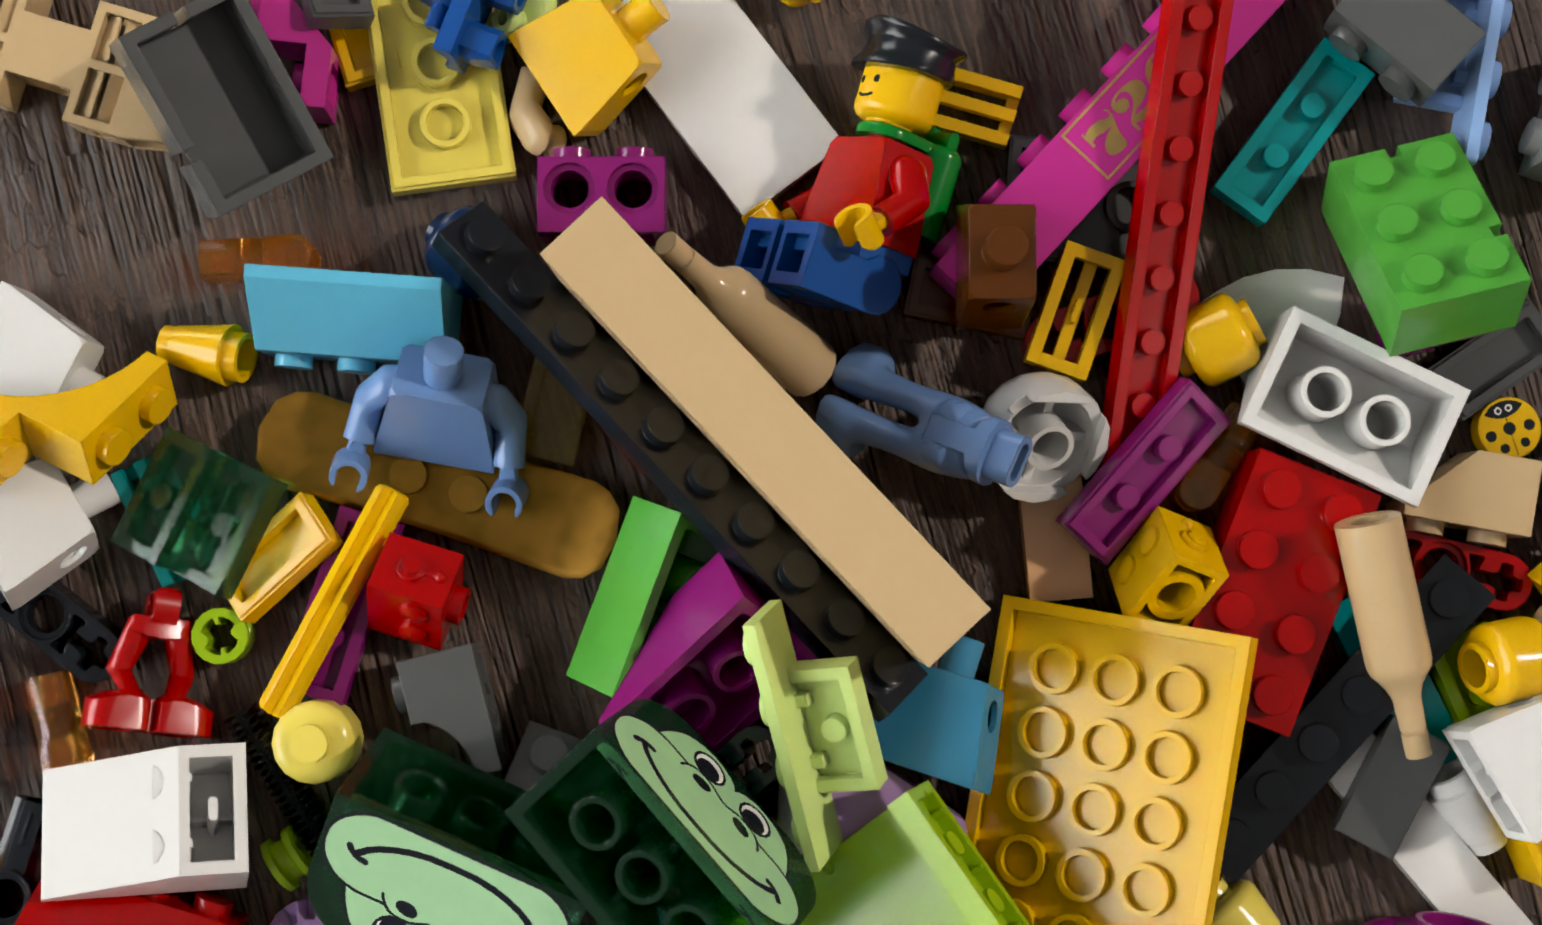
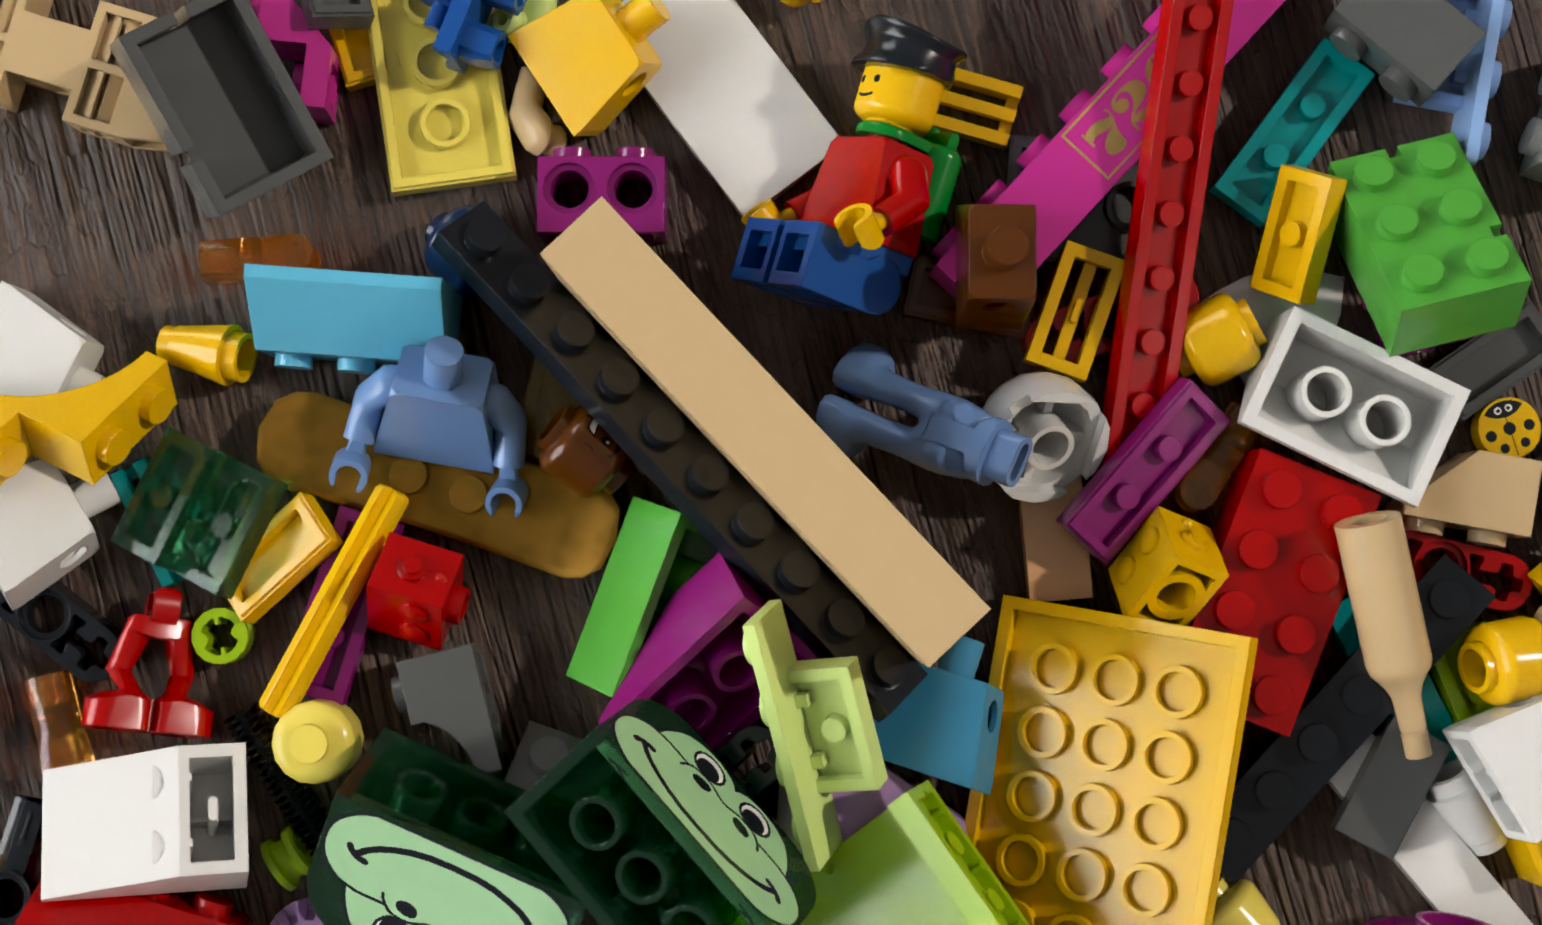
(581, 454): none -> reddish brown head
(756, 318): tan piece -> none
(1298, 234): none -> yellow plate

